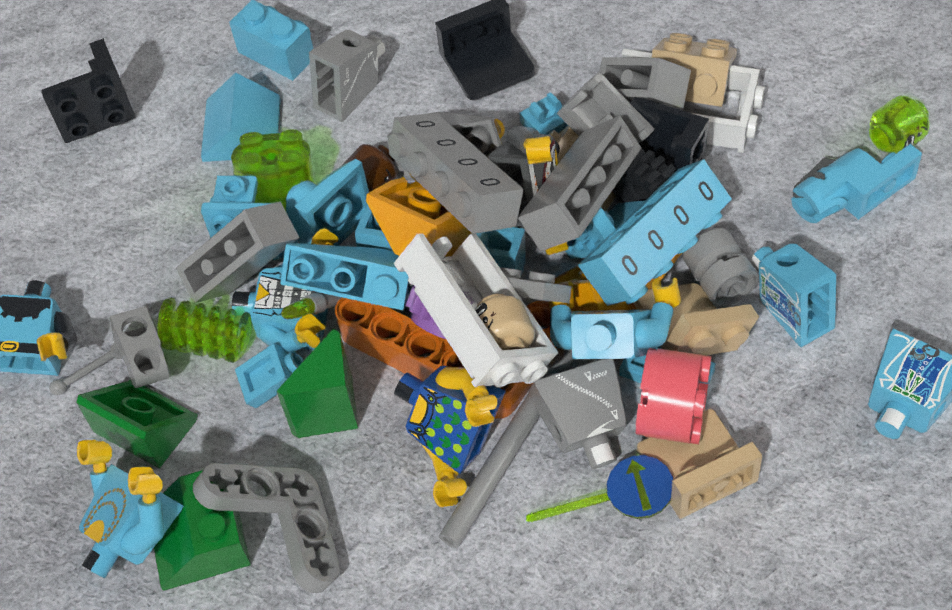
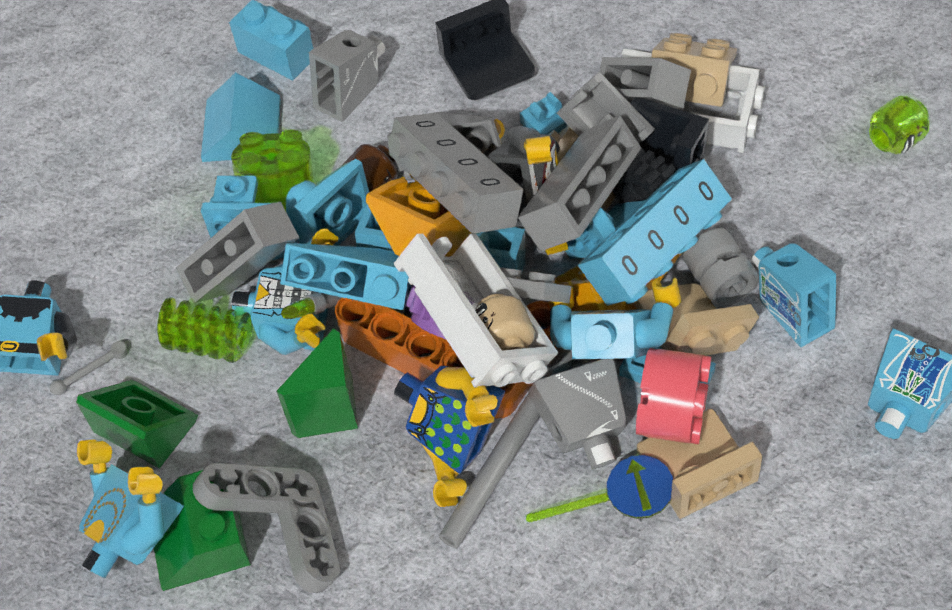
(90, 100): black bracket -> none
(139, 347): light grey leg -> none
(265, 373): medium azure bracket -> none
(853, 183): medium azure plate -> none

